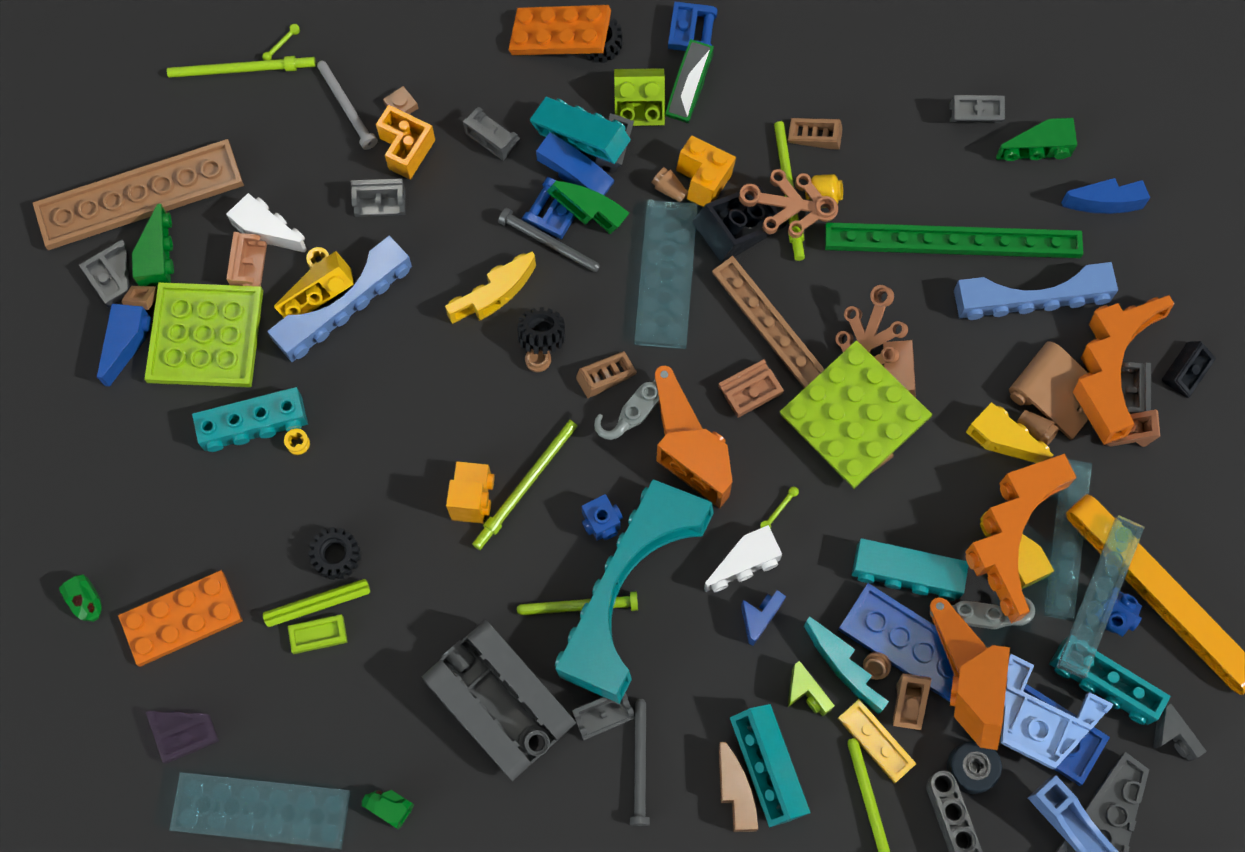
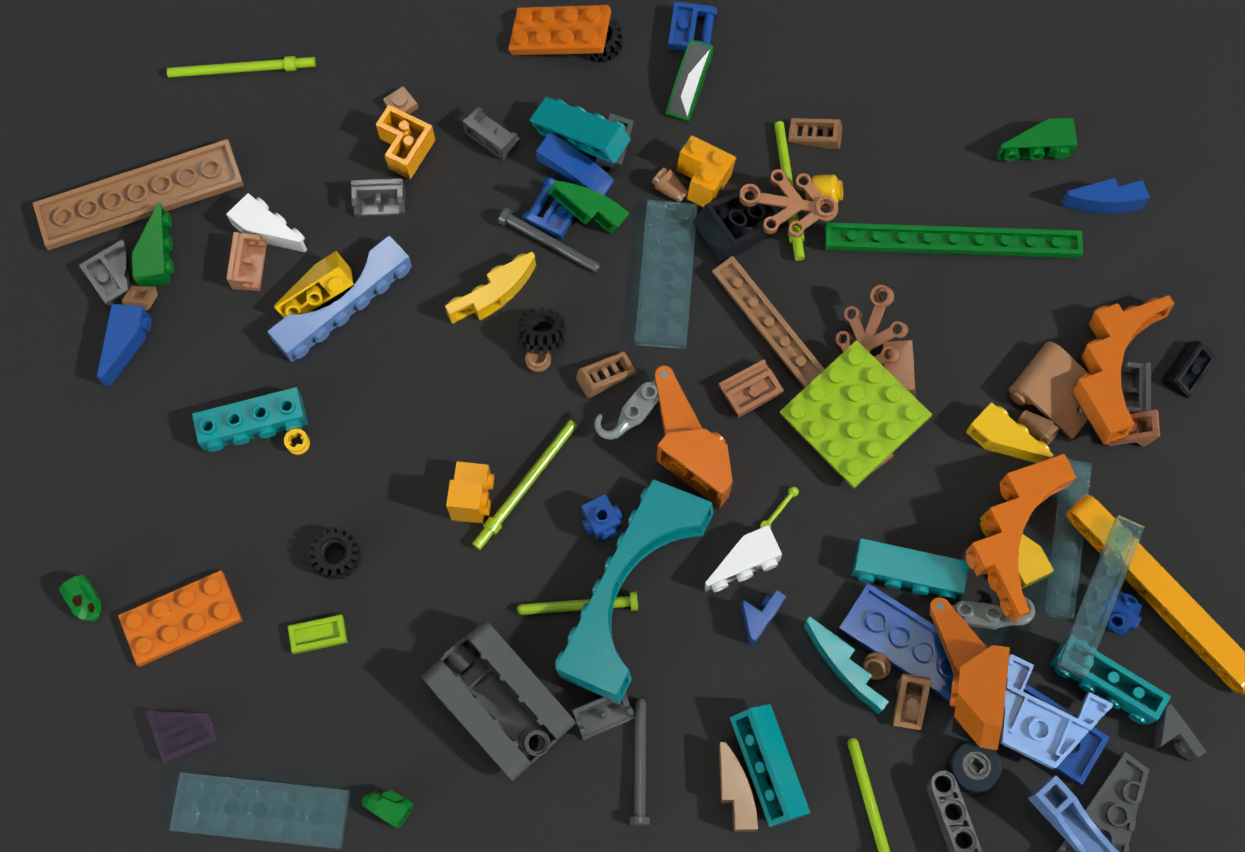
(204, 335): lime plate -> none
(294, 30): lime hinge -> none
(313, 253): yellow bush -> none
(316, 602): lime axle -> none
(367, 140): light grey bar -> none
(640, 95): lime slope -> none
(804, 684): lime slope -> none
(876, 741): yellow tile -> none
(977, 108): dark grey hinge -> none
(983, 297): medium blue arch -> none

